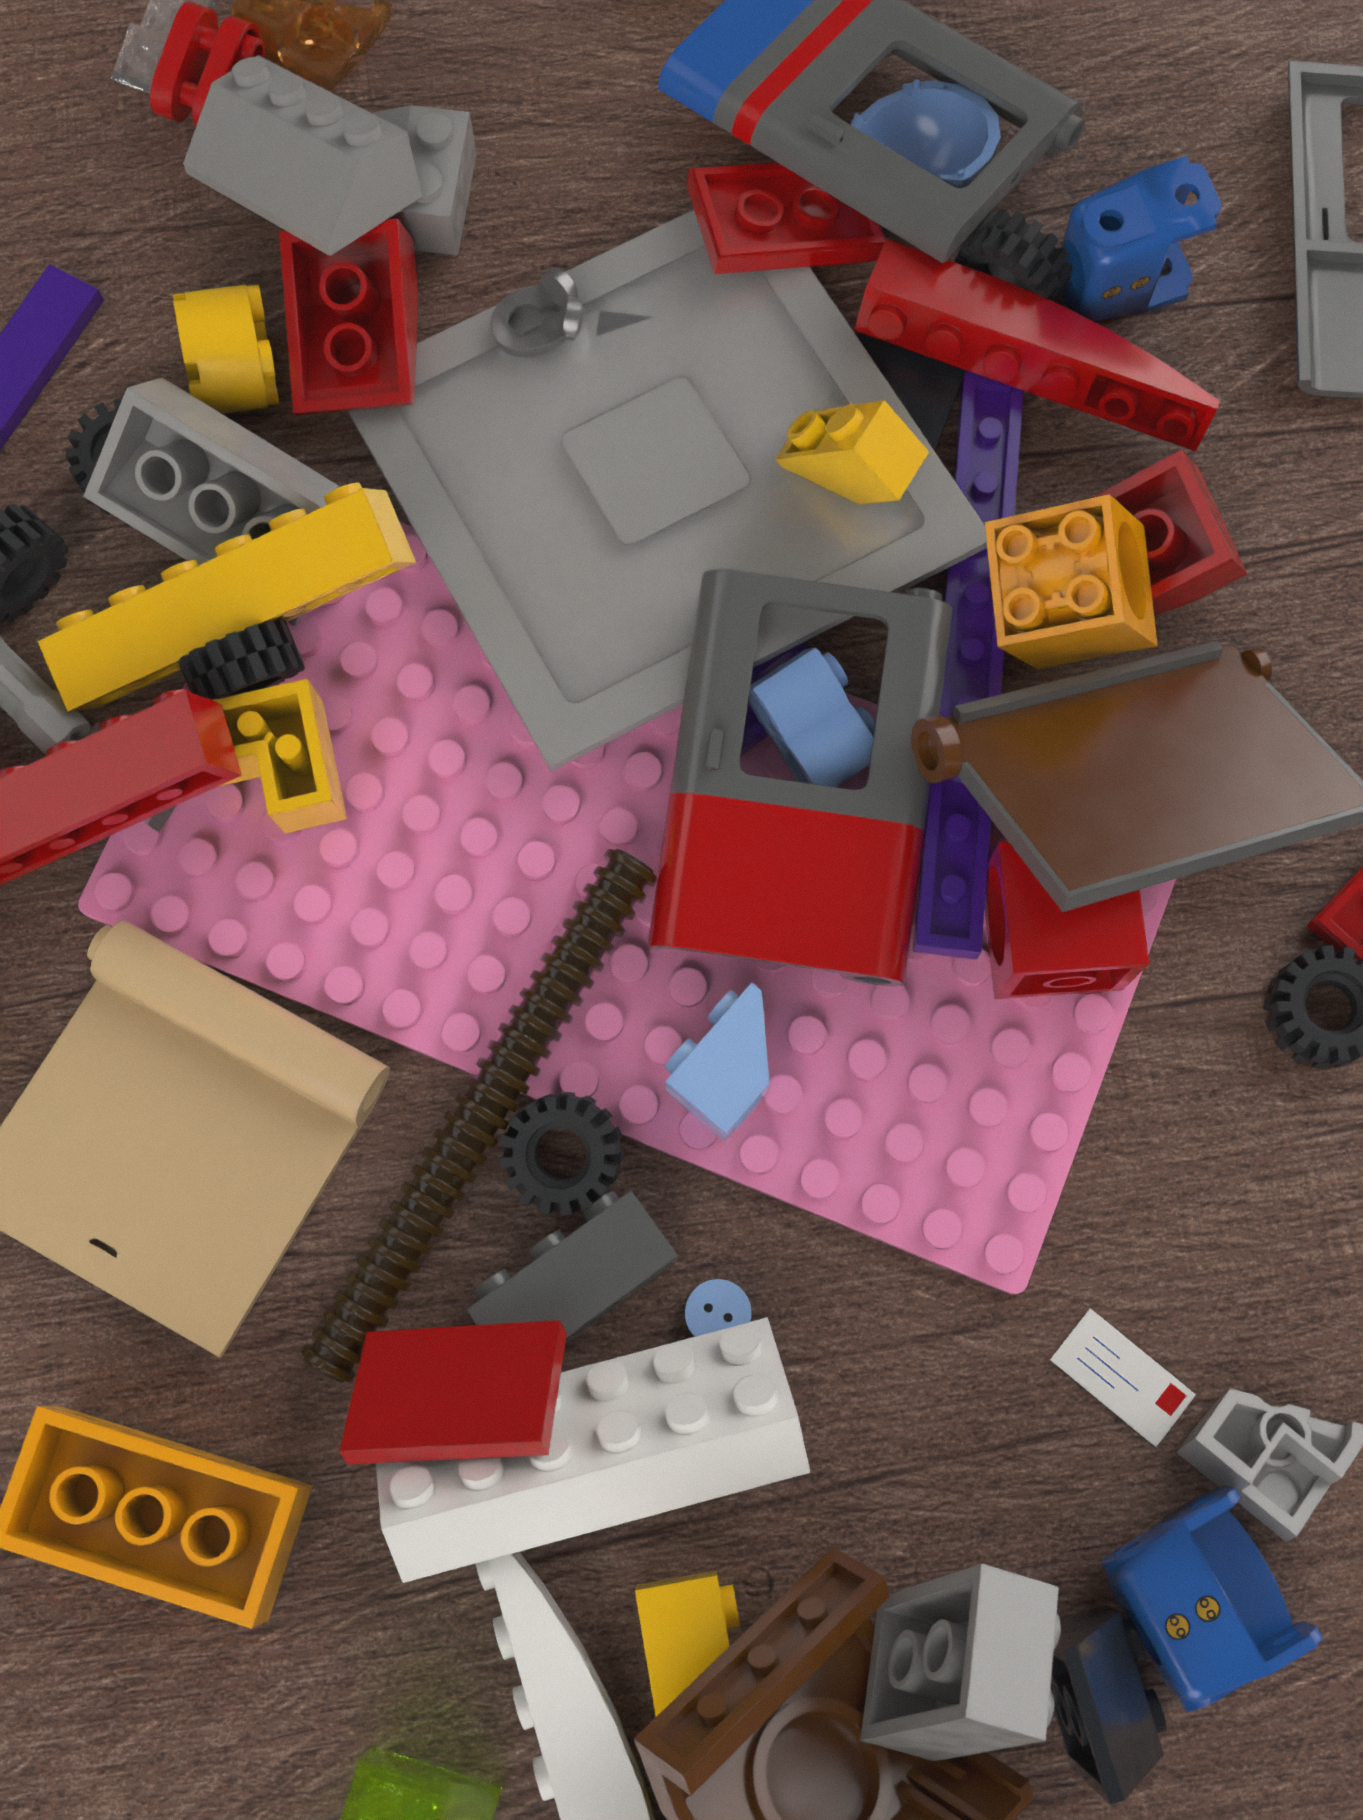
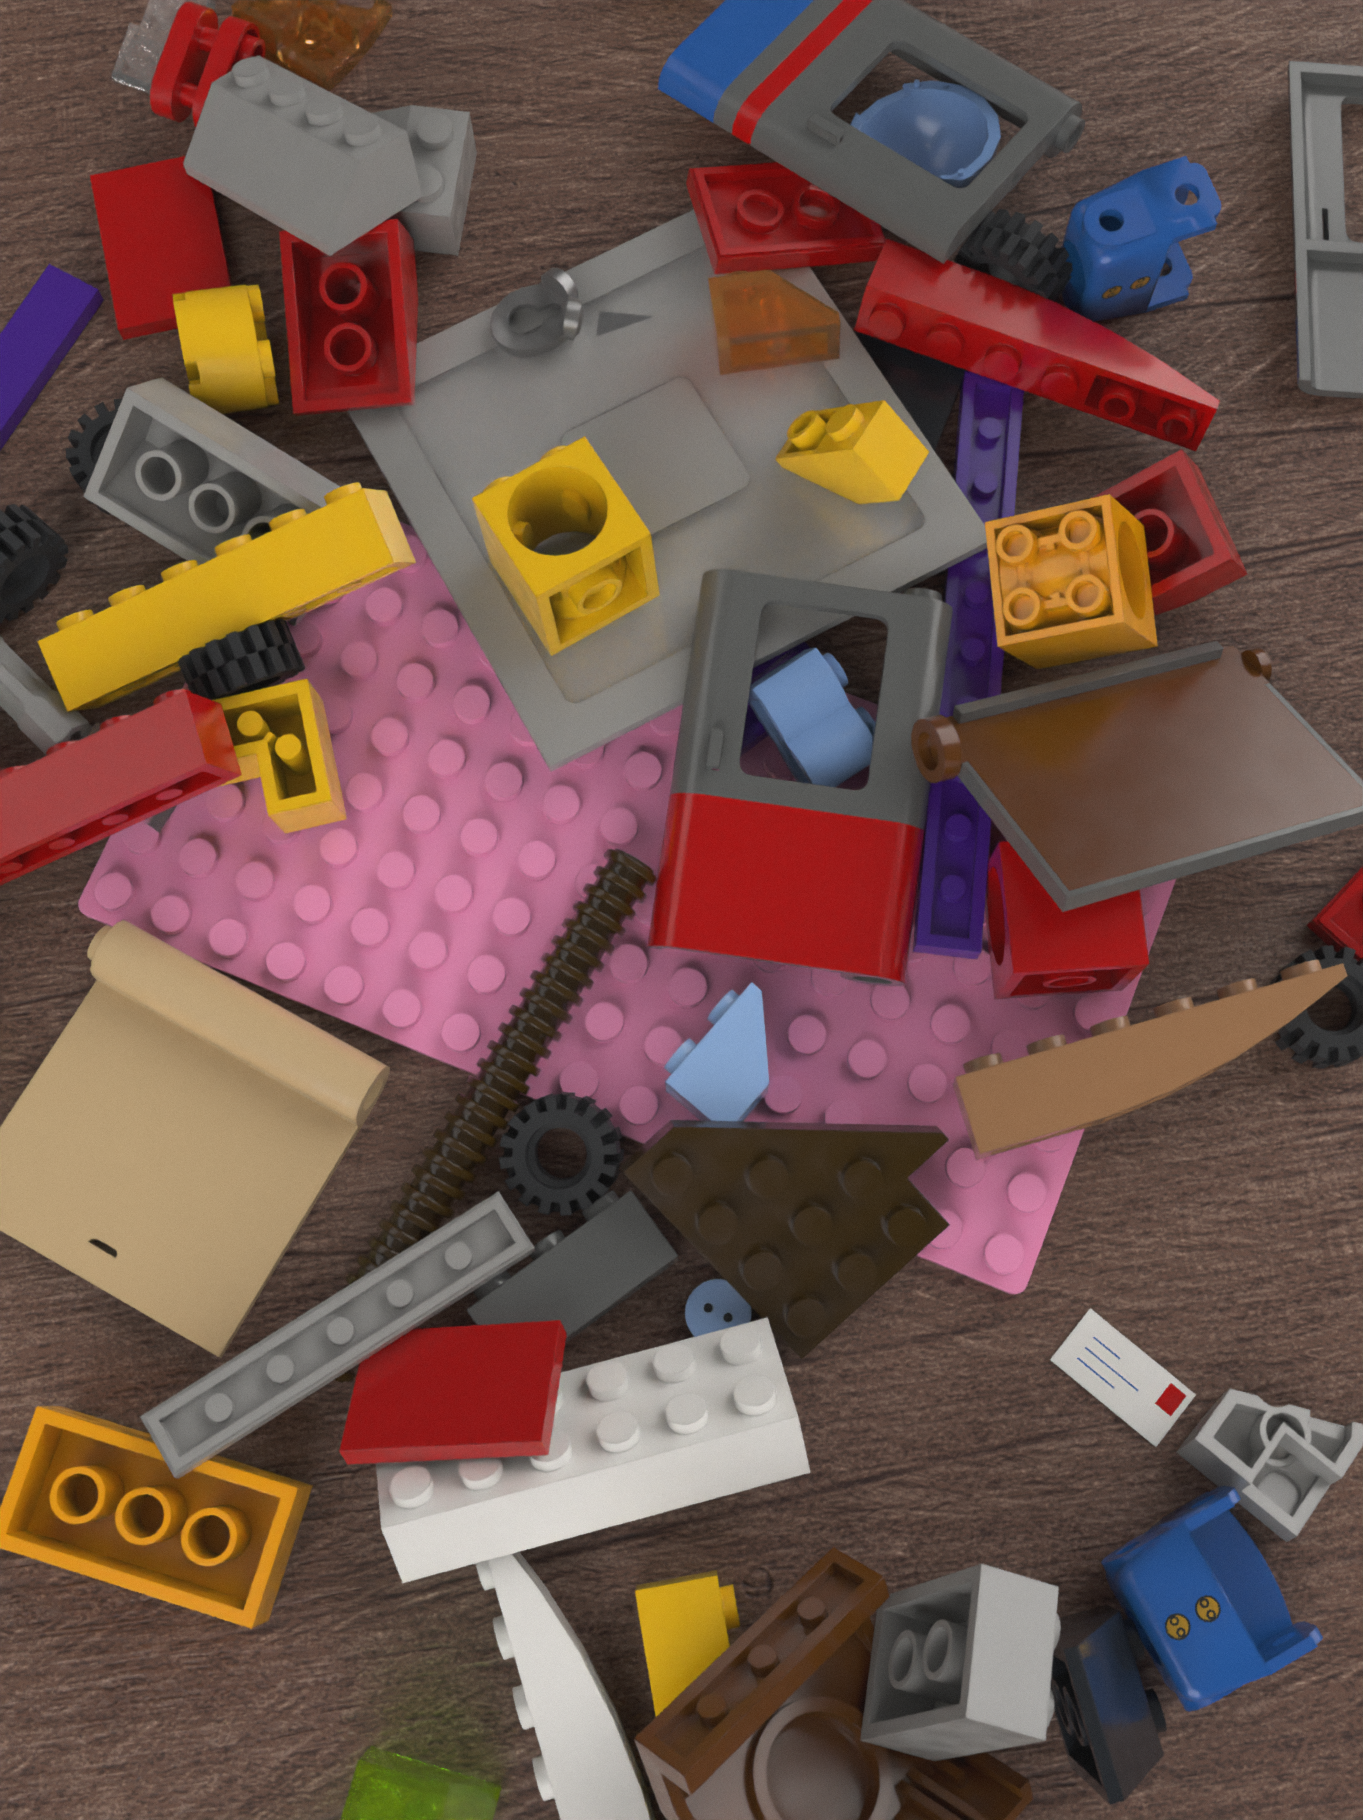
(157, 241): none -> red tile
(336, 1335): none -> light grey tile
(575, 591): none -> yellow brick
(769, 323): none -> clear orange slope
(794, 1211): none -> dark brown wing
(1124, 1064): none -> medium nougat slope

